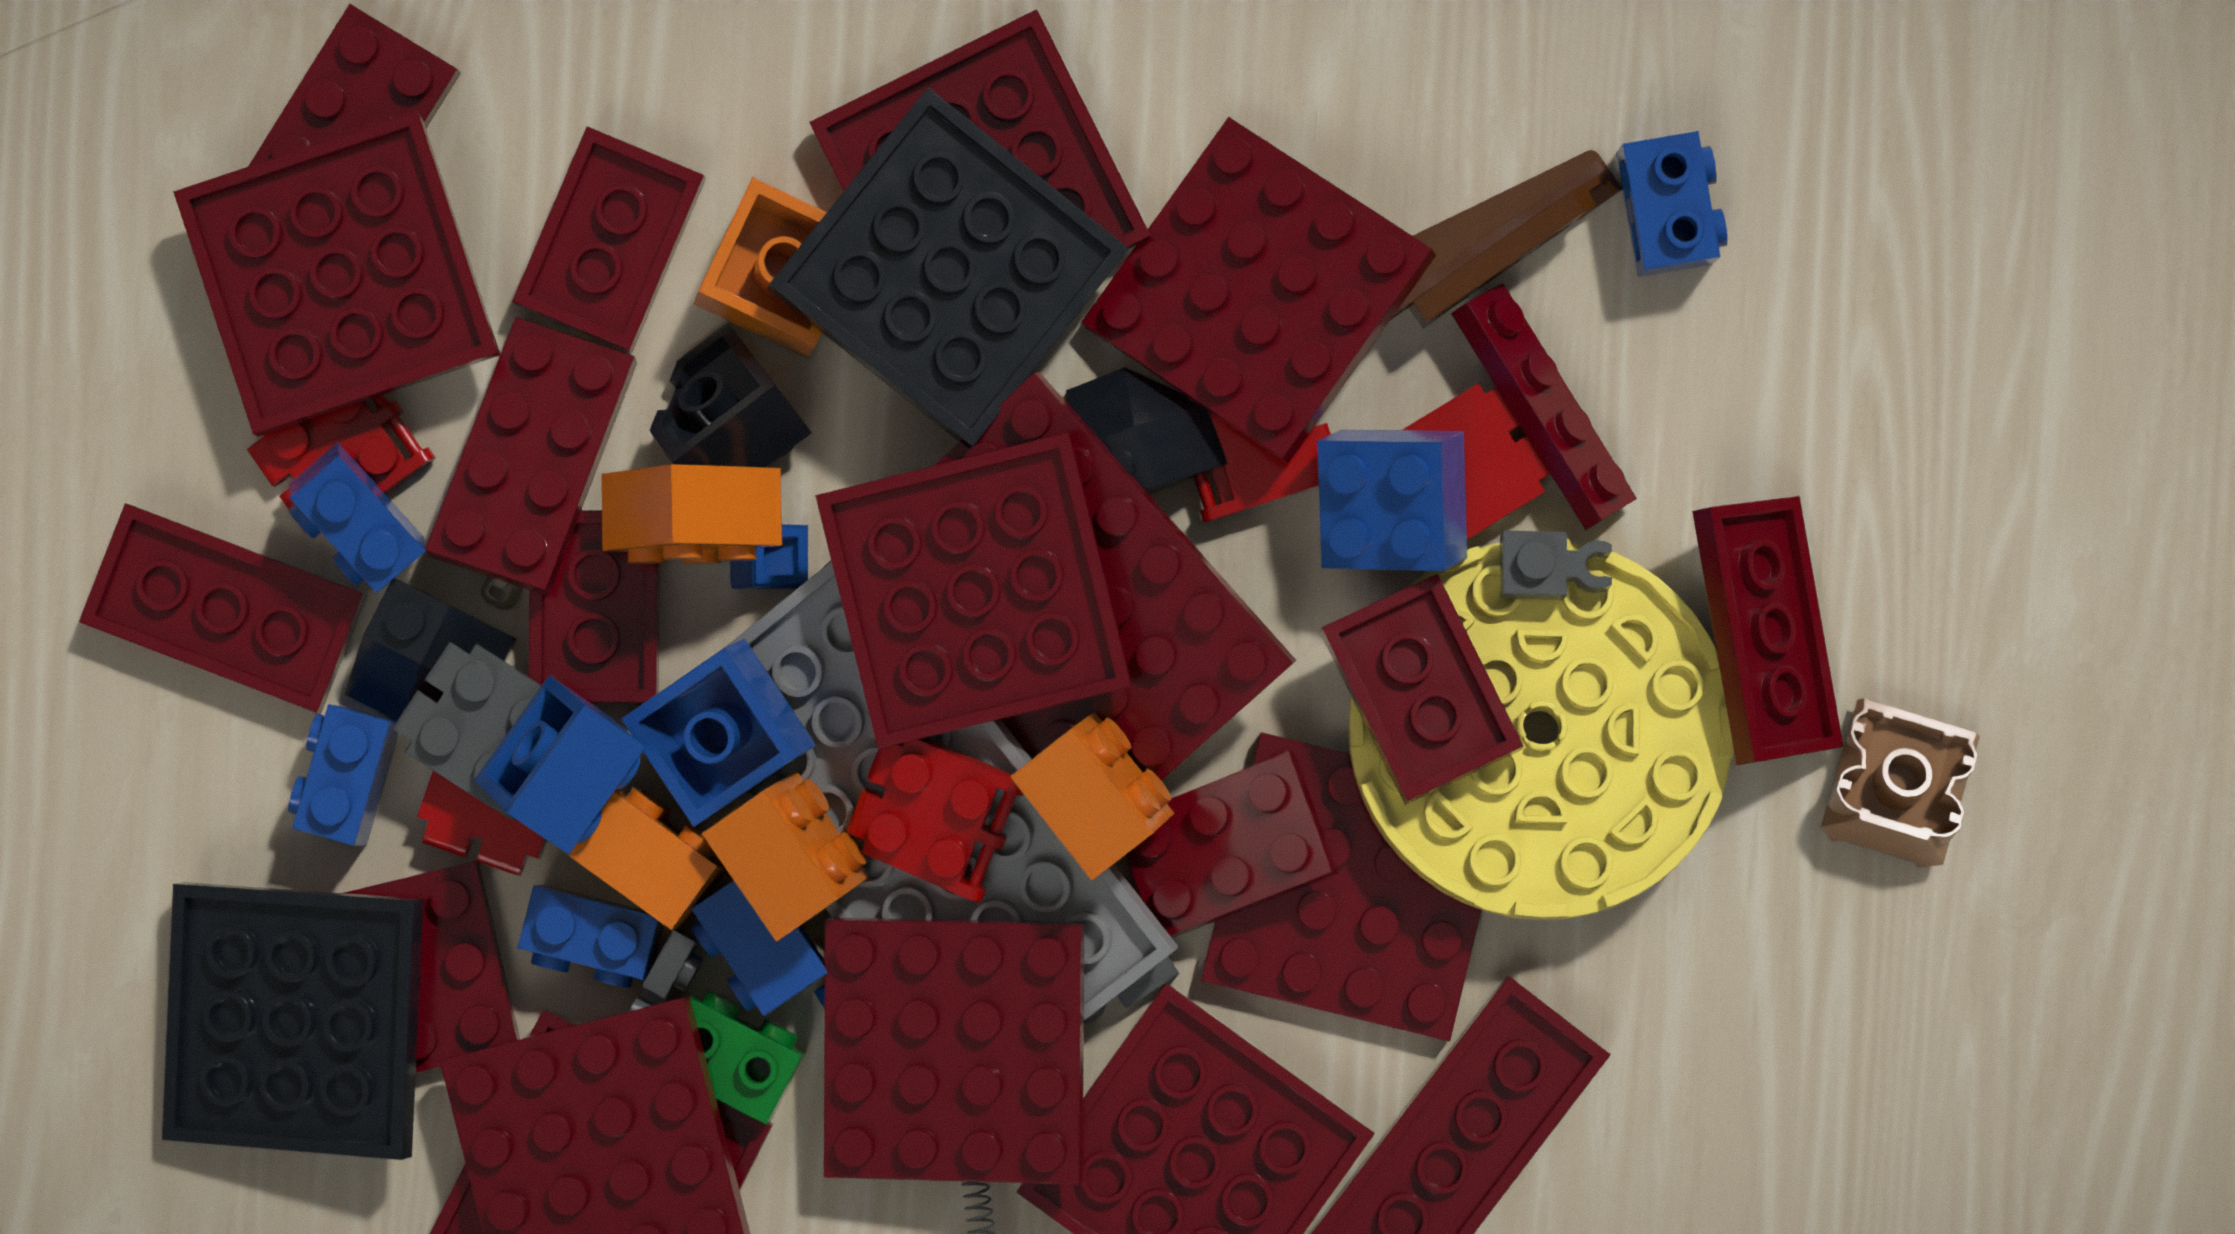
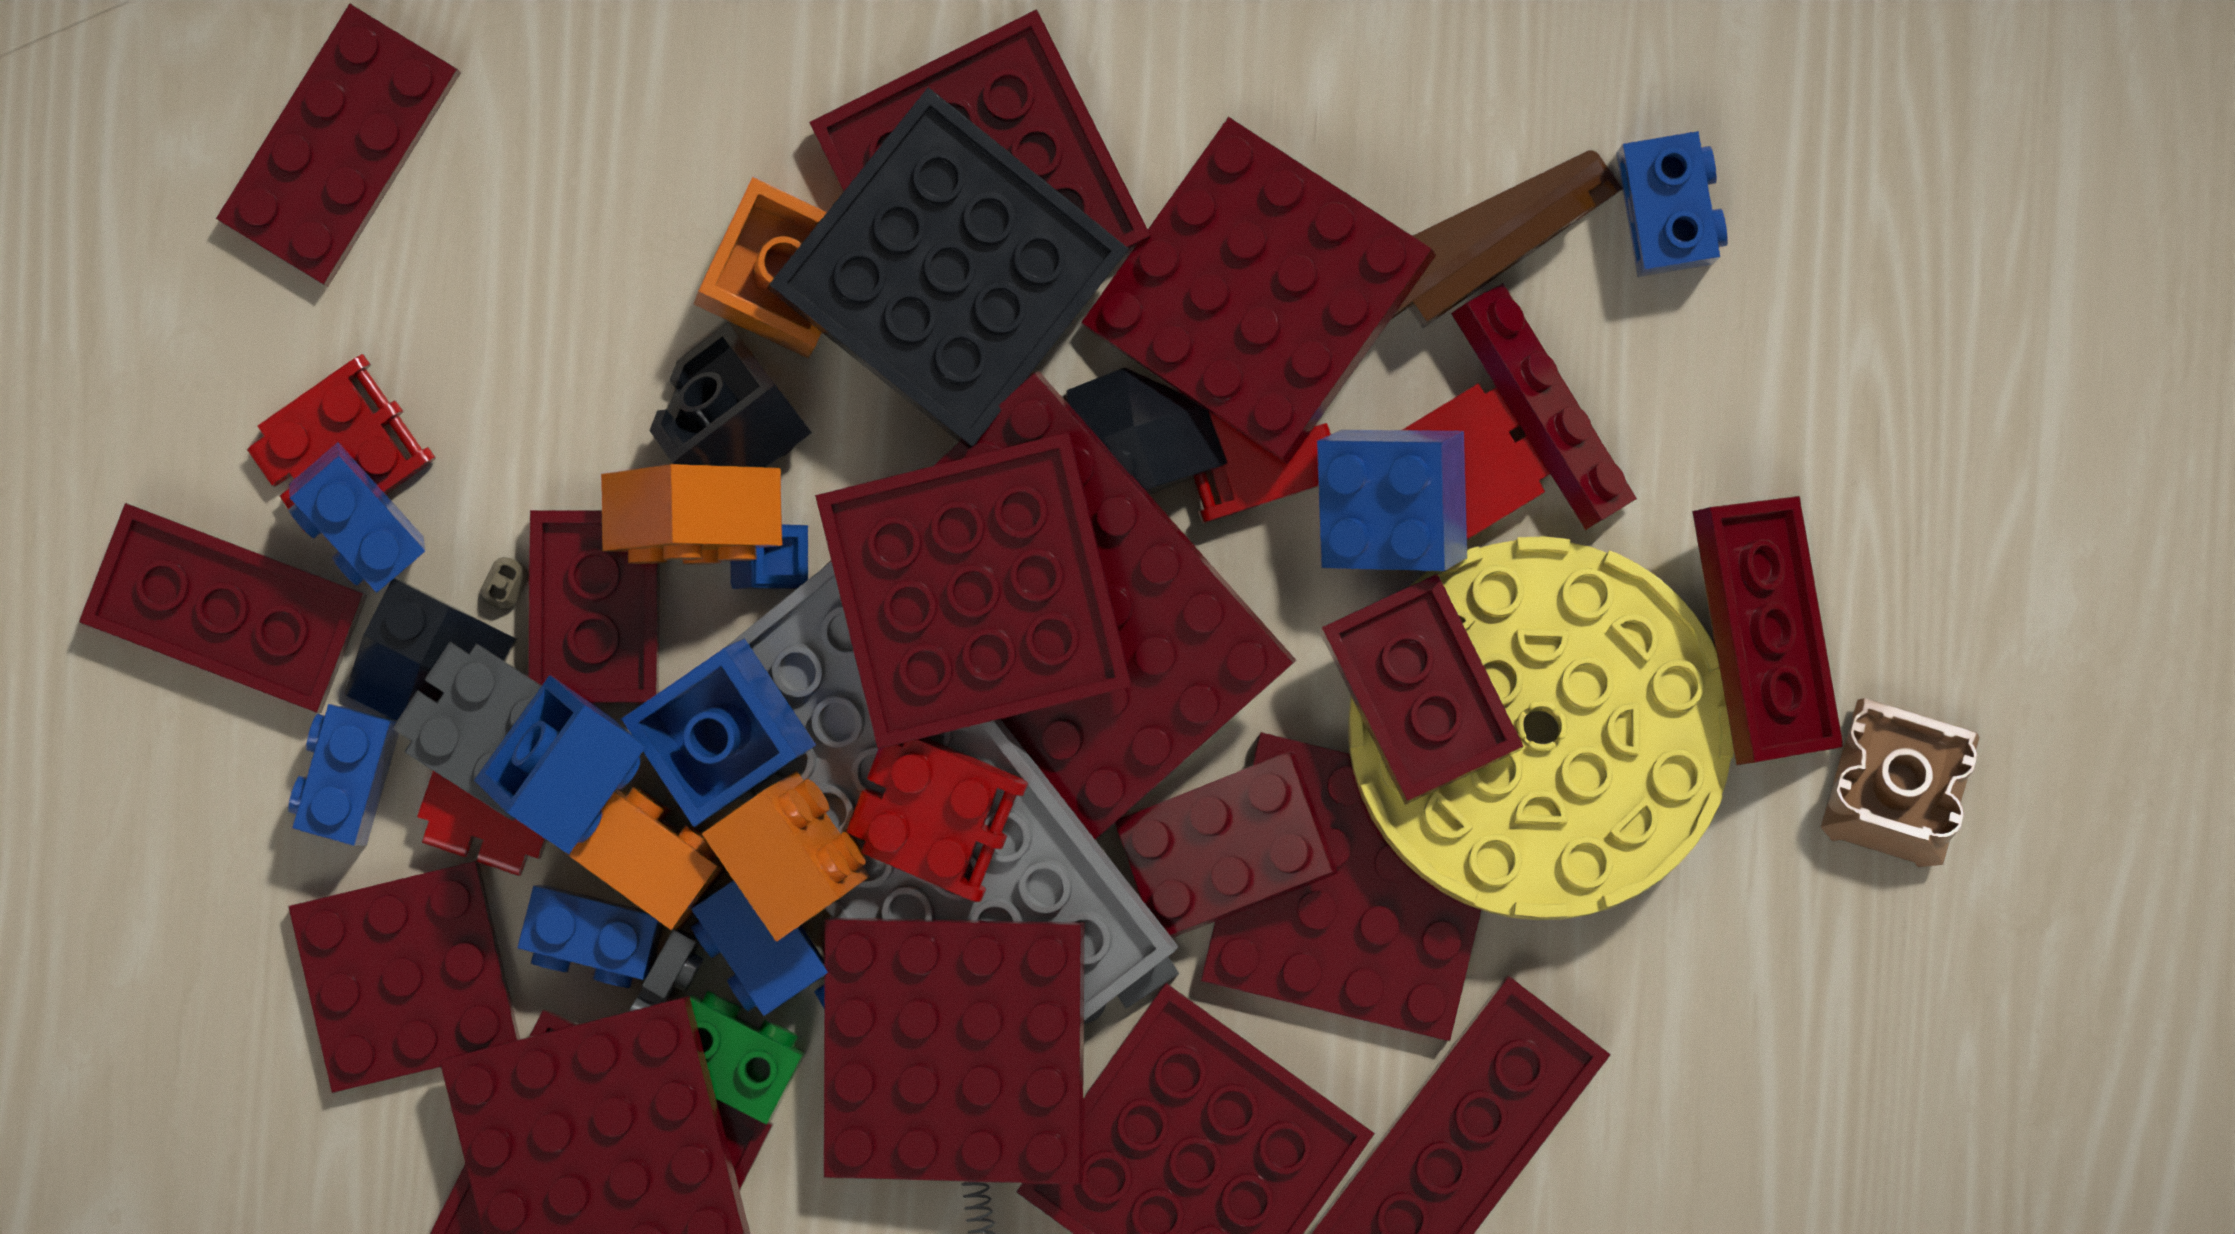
(292, 1020): black plate -> none
(336, 273): dark red plate -> none
(531, 456): dark red plate -> none
(609, 239): dark red plate -> none
(1094, 794): orange brick -> none
(1540, 565): dark grey plate -> none

